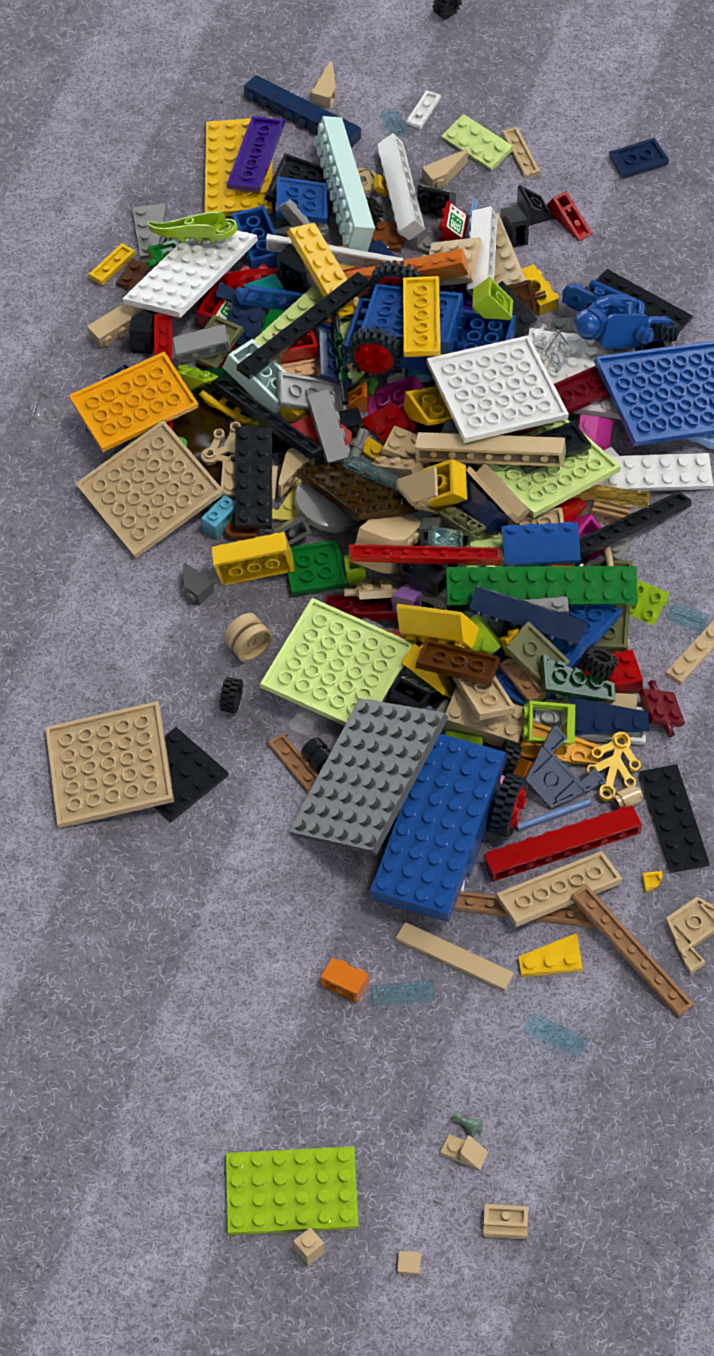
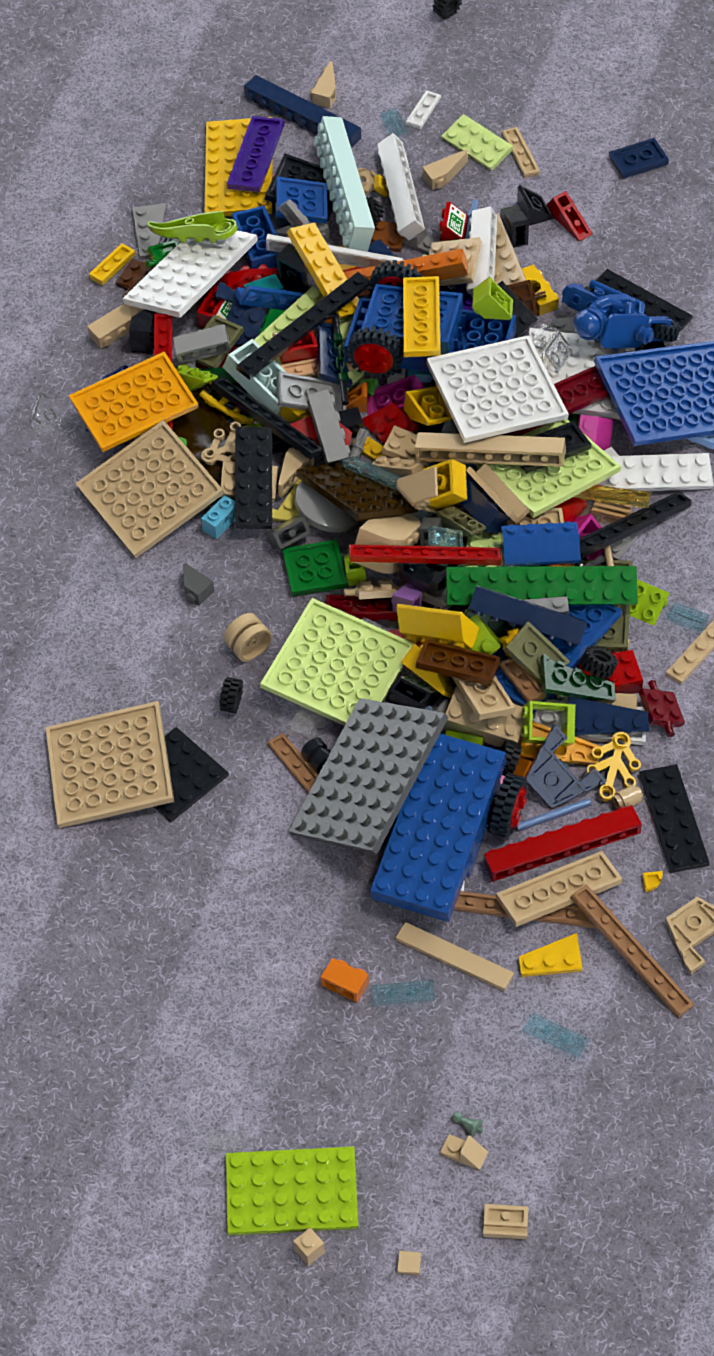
(239, 533): dark orange plate -> none
(253, 558): yellow brick -> none
(434, 199): black slope -> none

